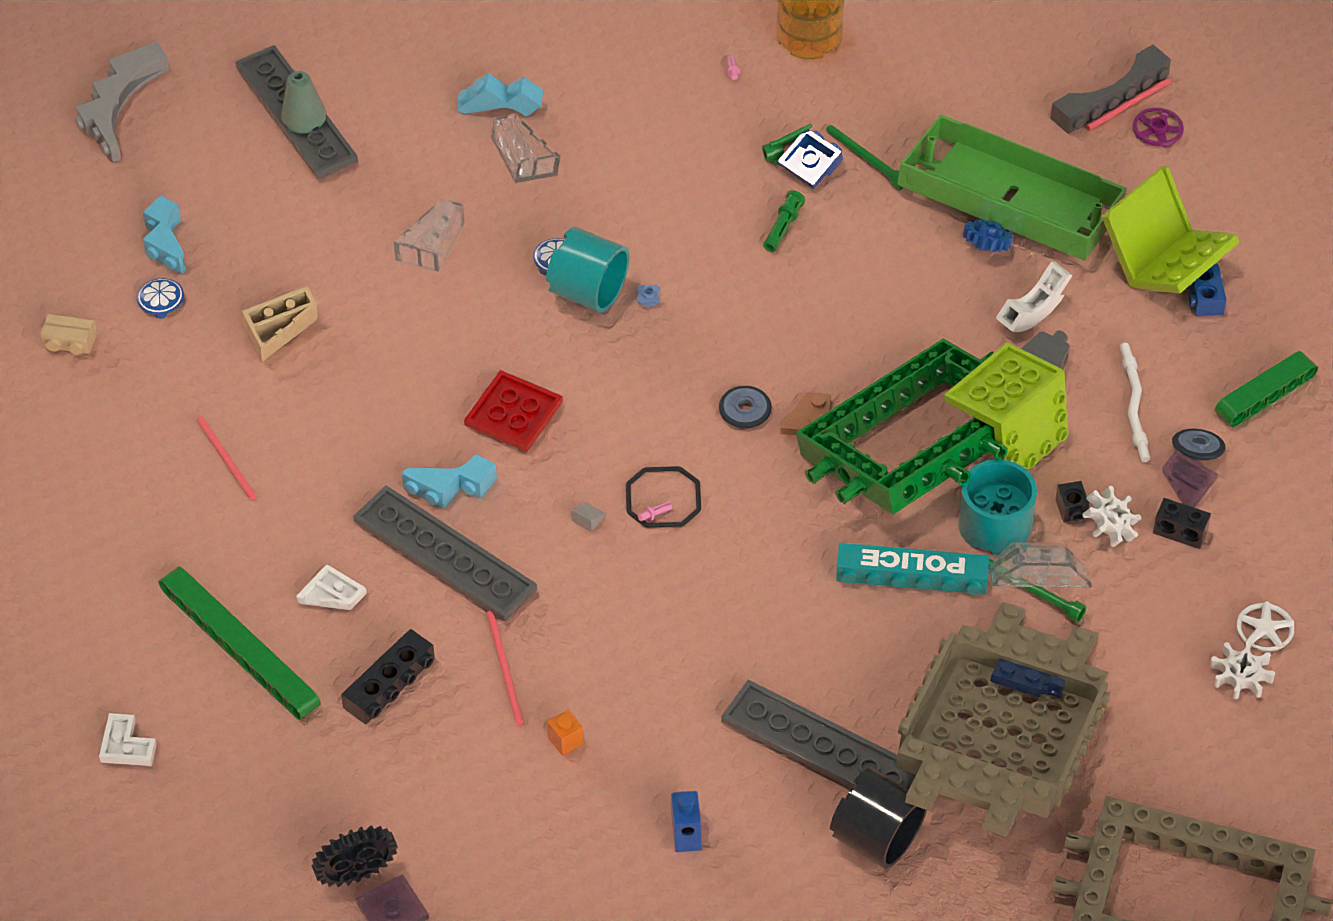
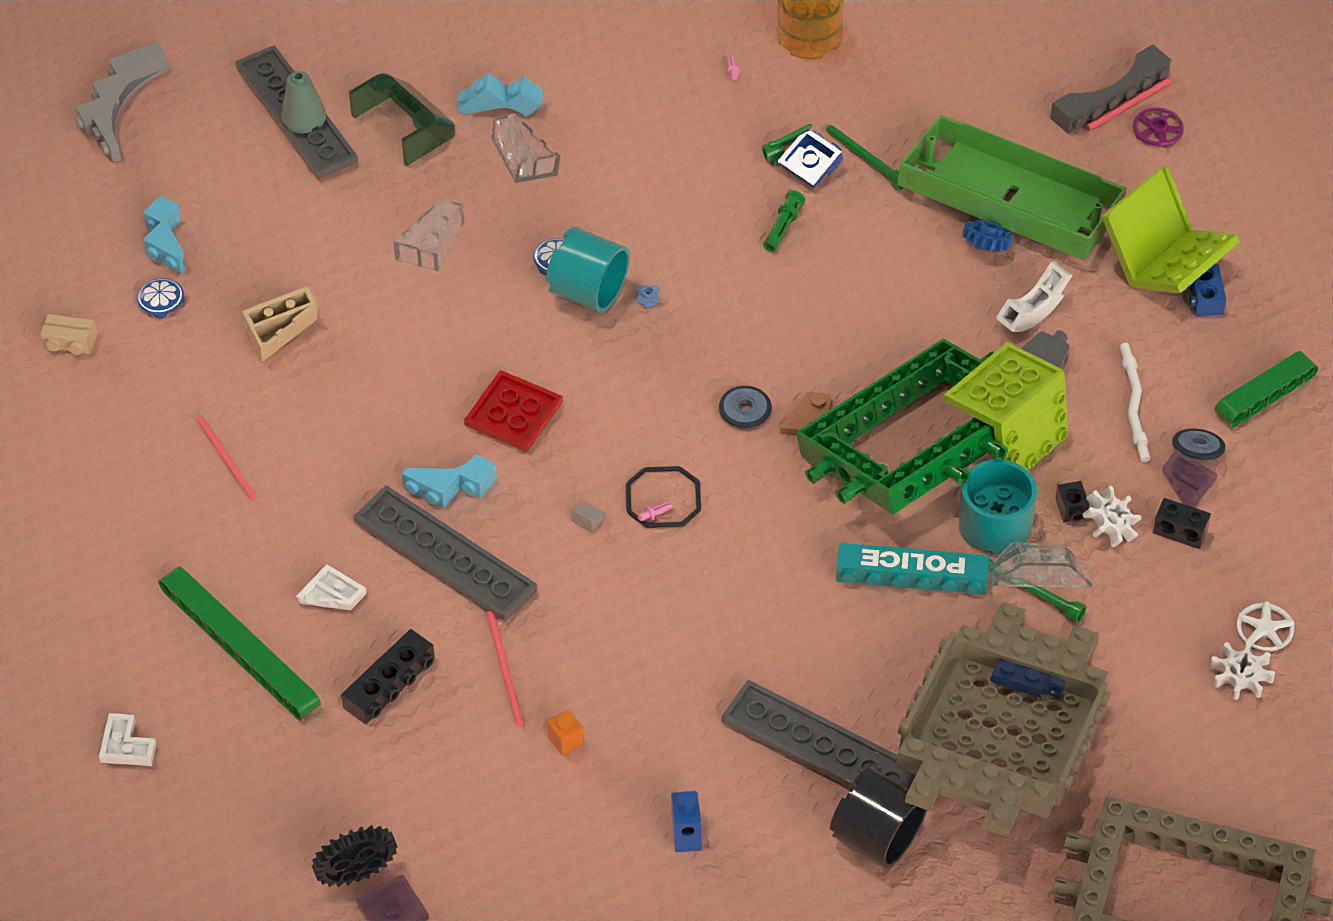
(432, 125): none -> clear green windscreen

